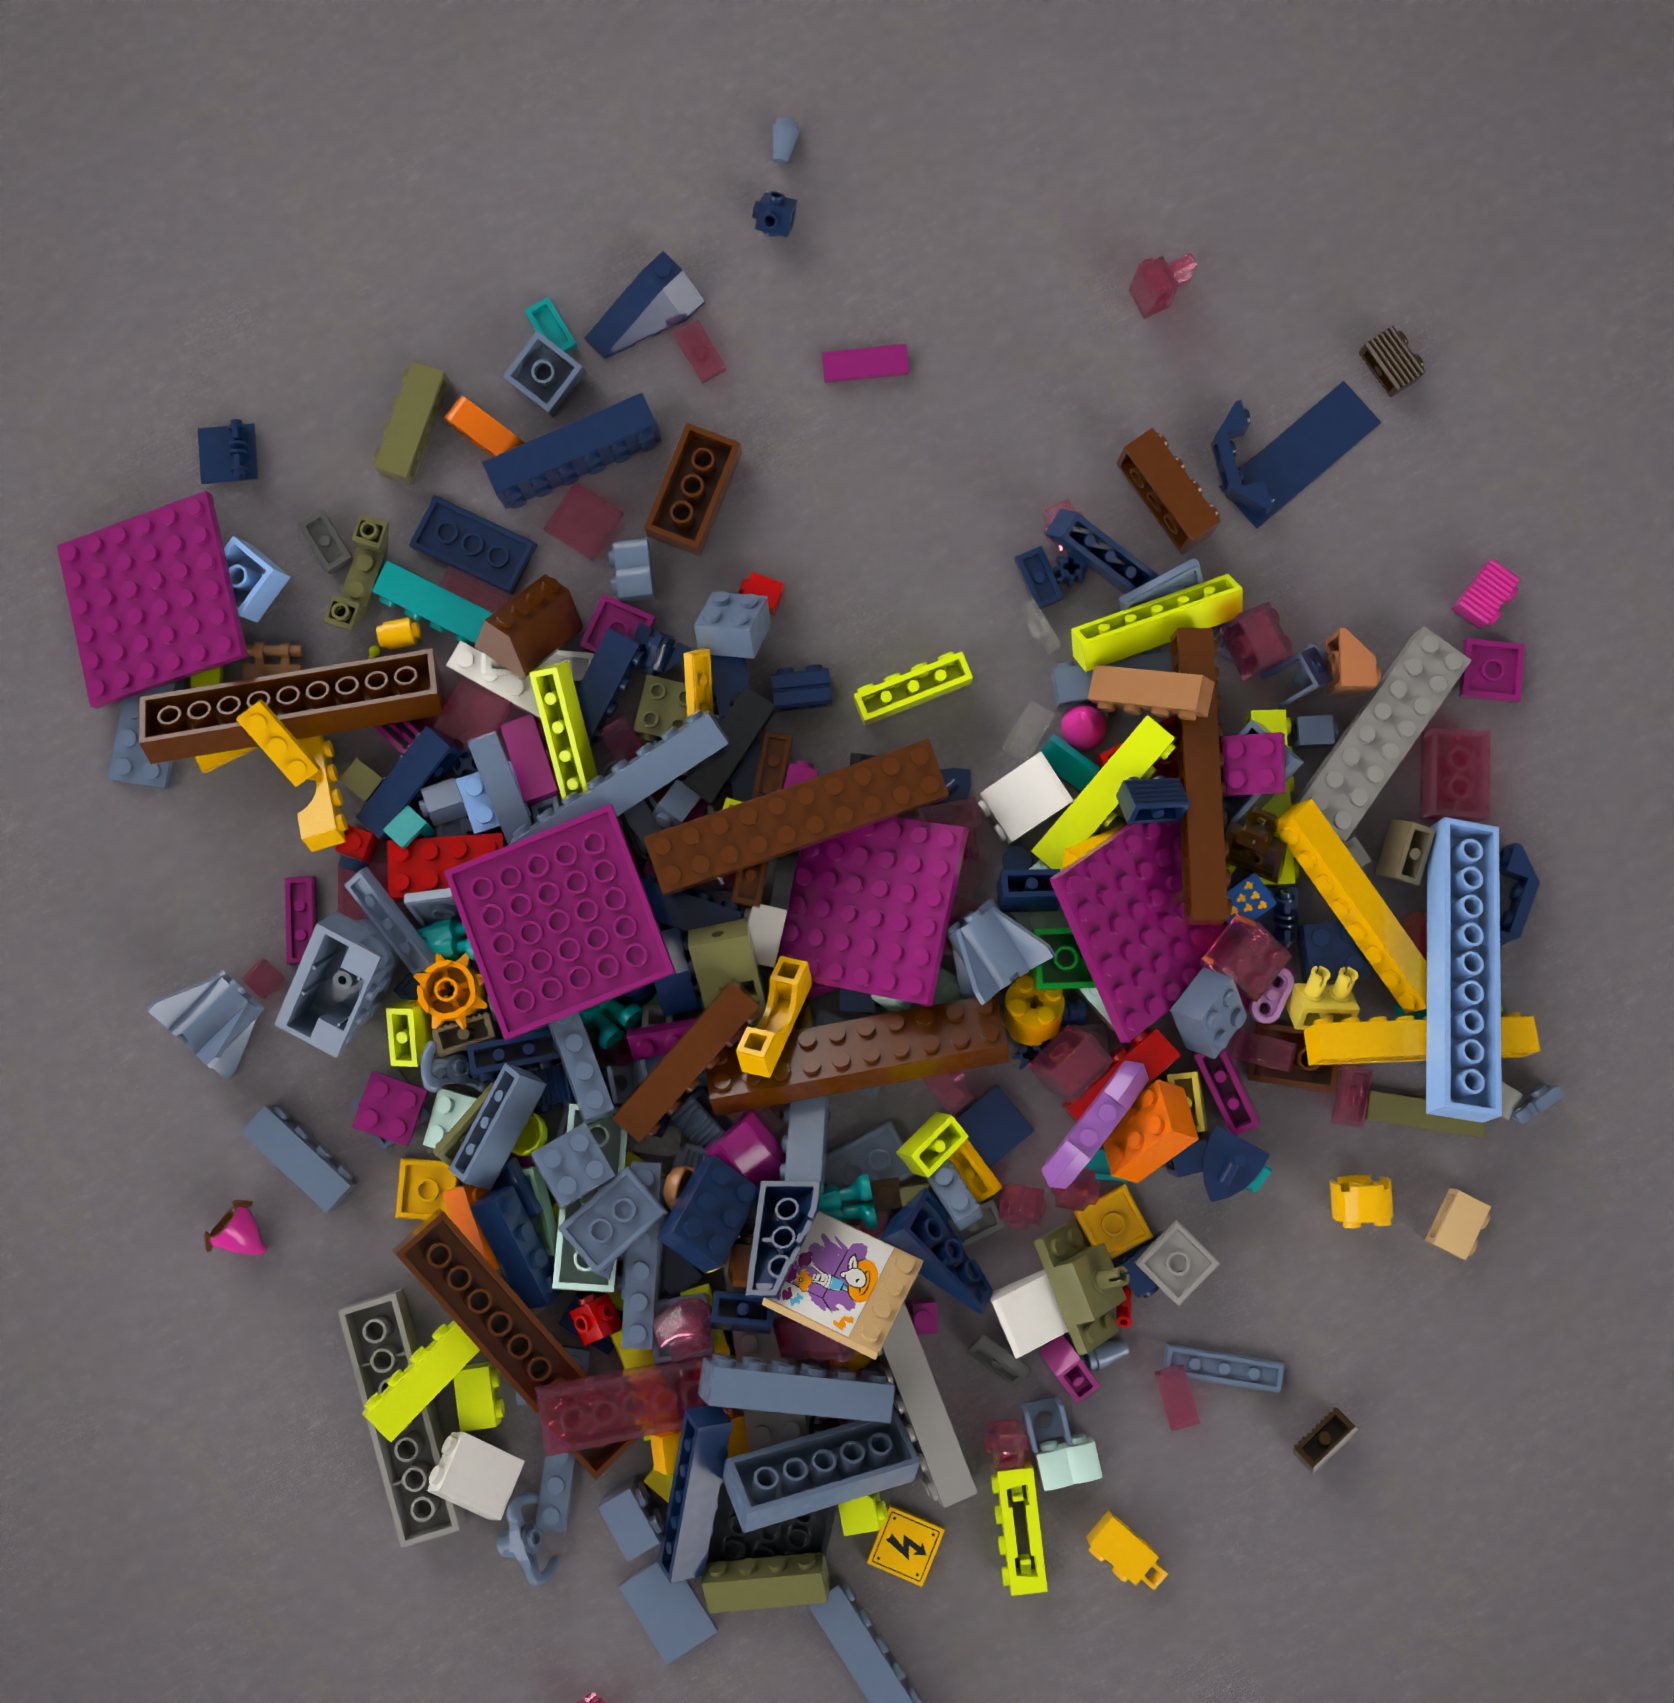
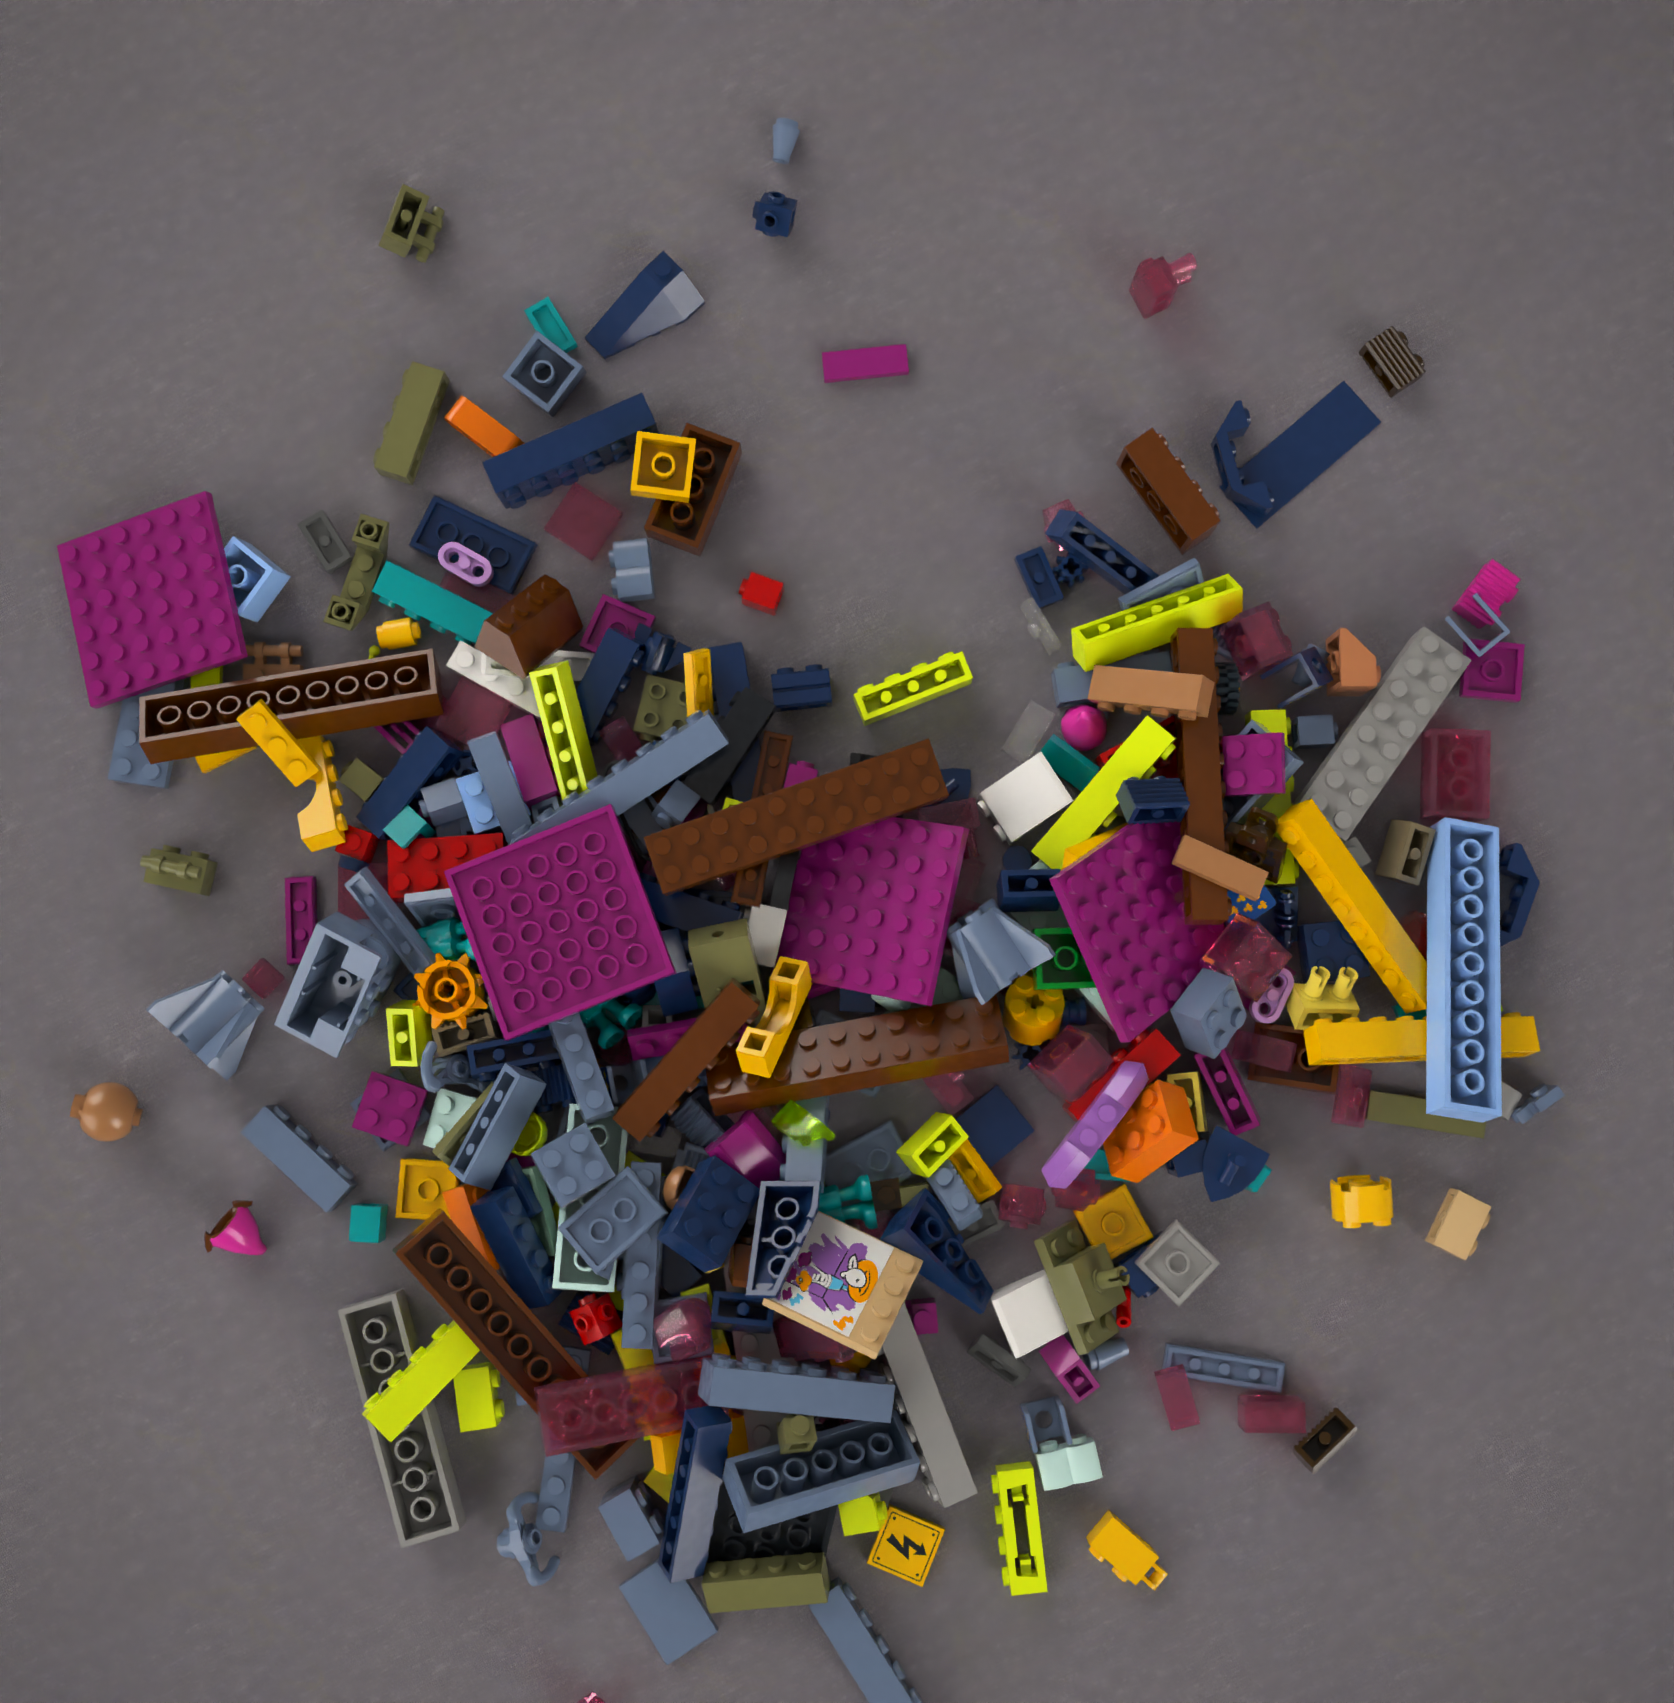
(107, 1111): none -> medium nougat brick
(179, 871): none -> olive brick
(228, 453): dark blue hinge -> none
(368, 1222): none -> teal panel
(404, 222): none -> olive brick
(466, 565): none -> lavender plate
(475, 1475): white brick -> none
(662, 466): none -> yellow brick
(699, 351): clear pink plate -> none
(733, 624): sand blue brick -> none
(796, 1434): none -> olive brick
(800, 1124): none -> clear neon green slope
(1005, 1444): clear pink brick -> none
(1220, 868): none -> medium nougat tile
(1228, 687): none -> black wheel
(1271, 1414): none -> clear pink brick
(1505, 631): none -> sand blue piece

